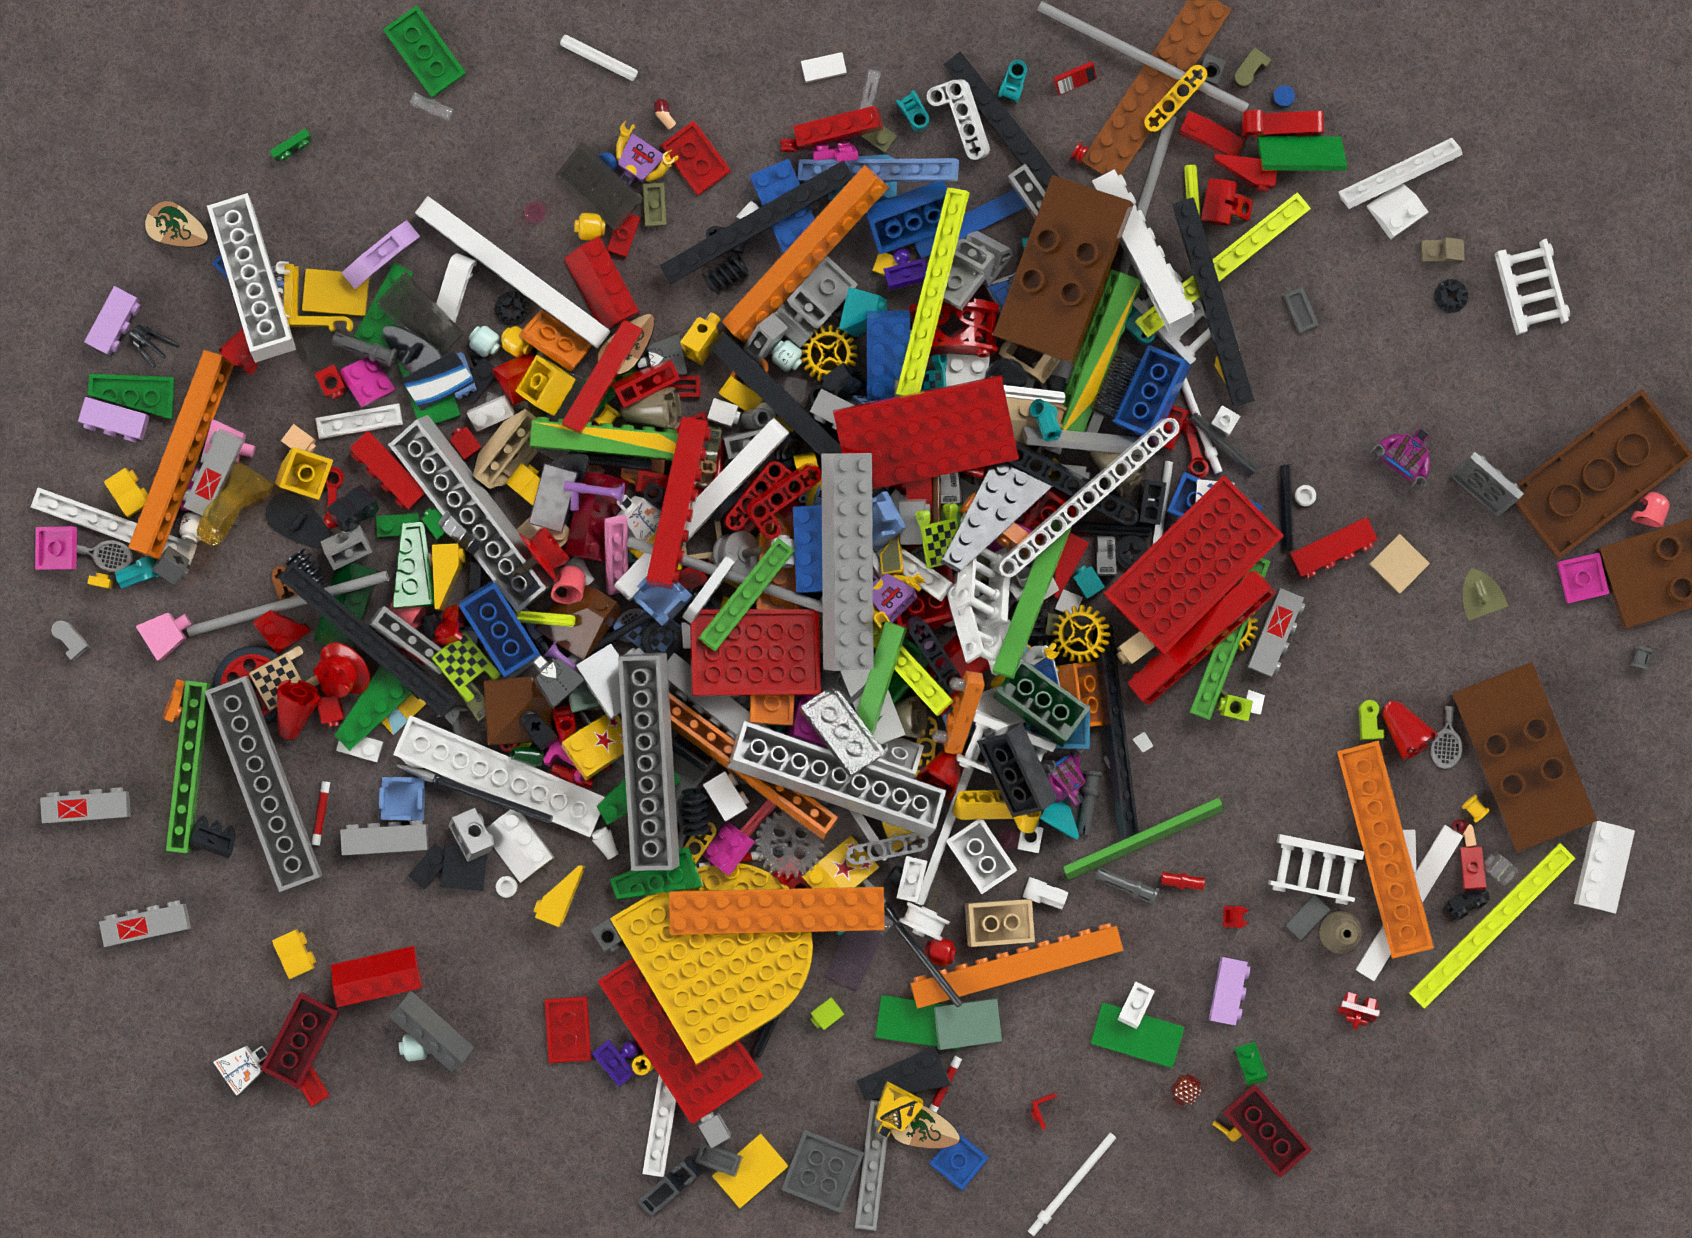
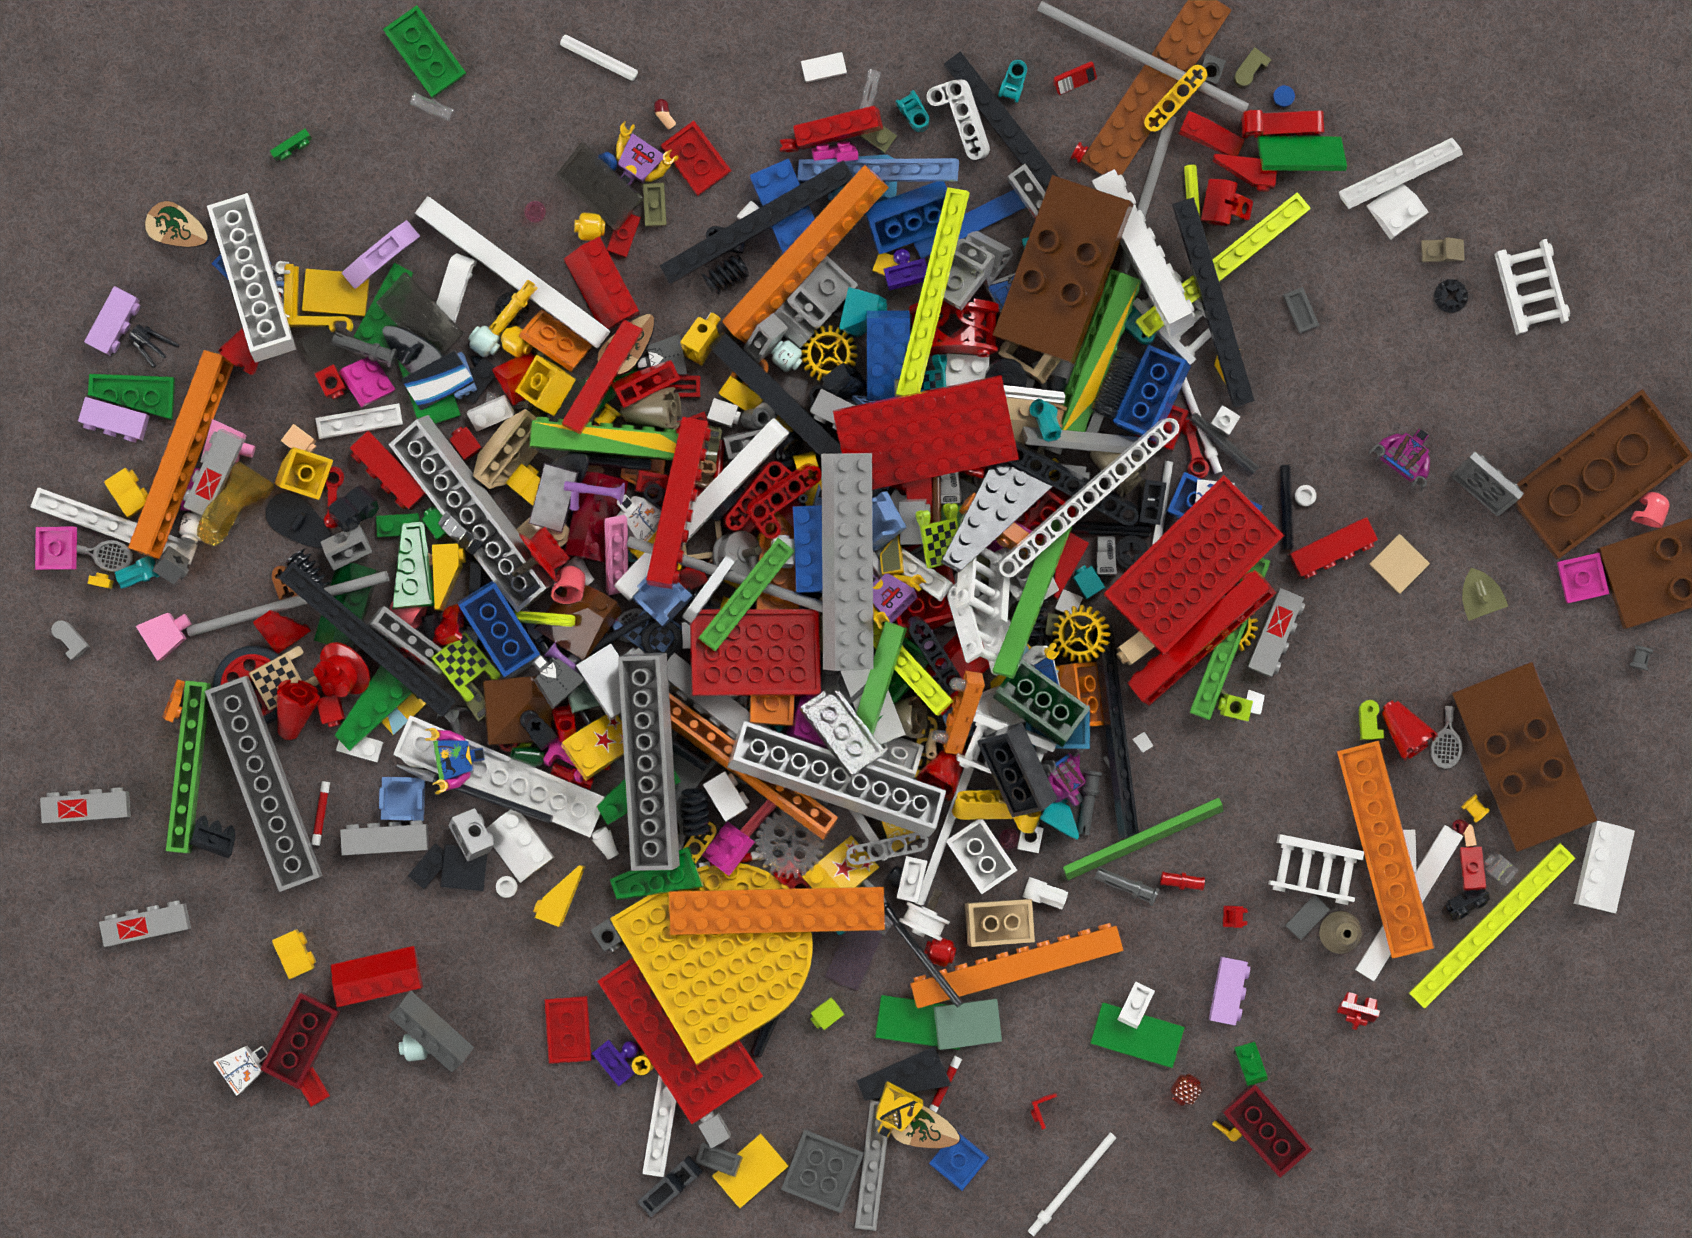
(453, 758): none -> torso
(509, 312): none -> yellow pin
(931, 751): none -> tan arm

